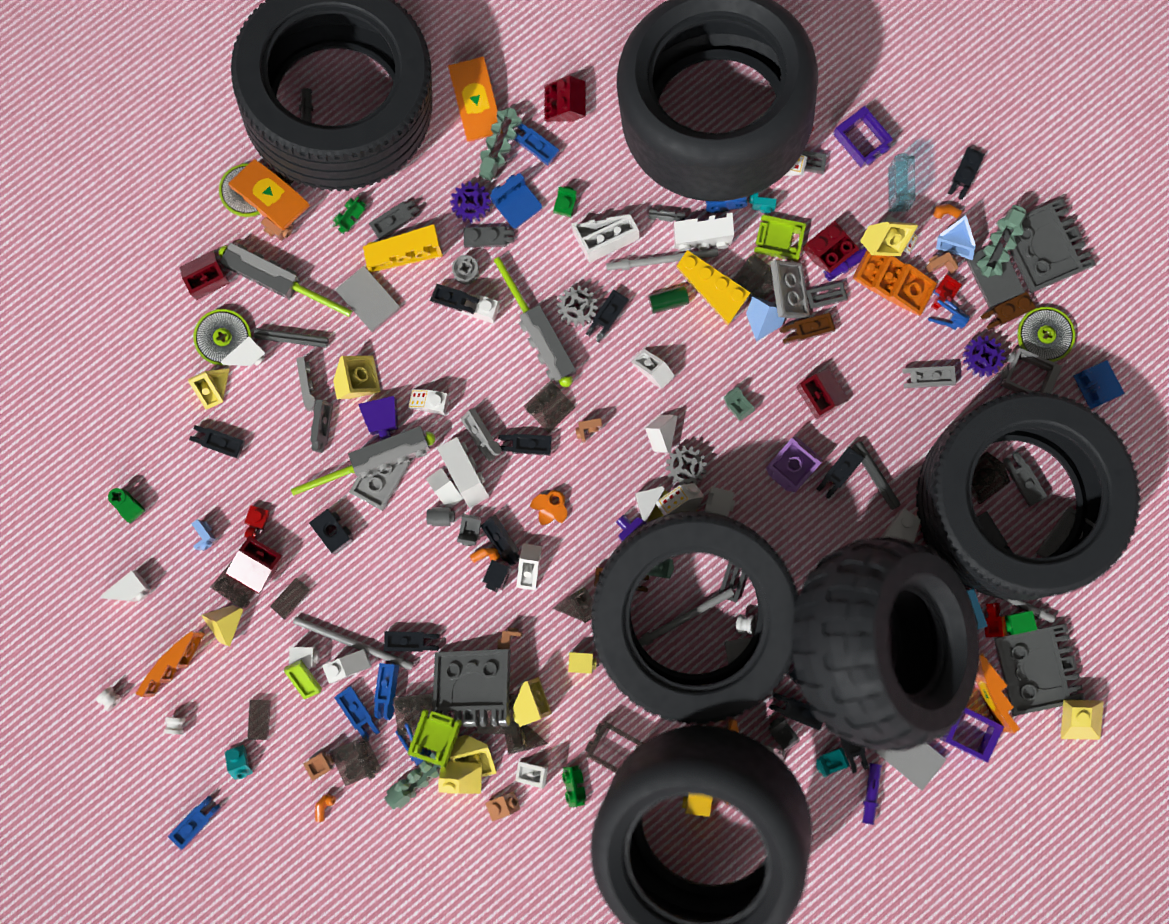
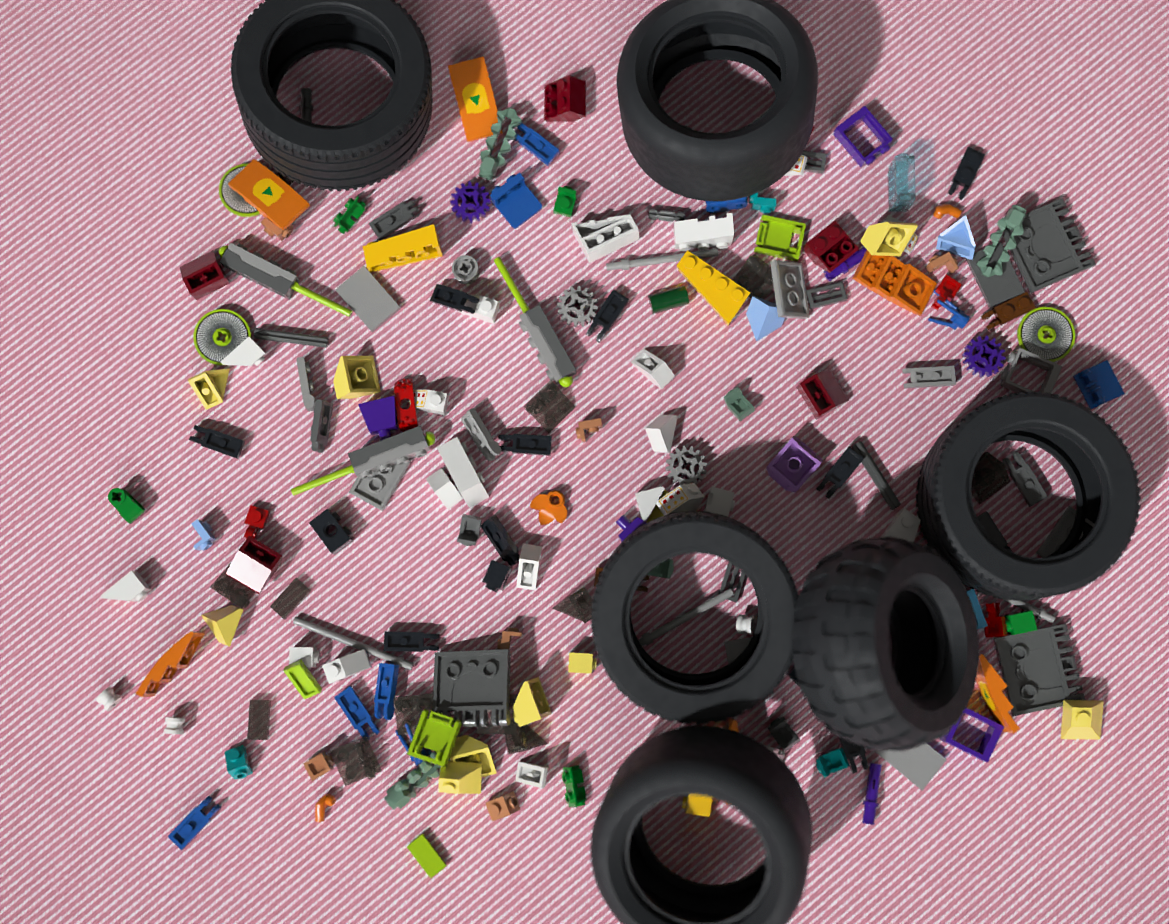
(406, 418): none -> red piece
(426, 856): none -> lime tile
(440, 516): dark grey brick -> none
(485, 552): orange arm -> none
(487, 237): dark grey hinge -> none
(591, 746): clear smoke window -> none
(797, 711): black hinge -> none
(809, 328): reddish brown hinge -> none

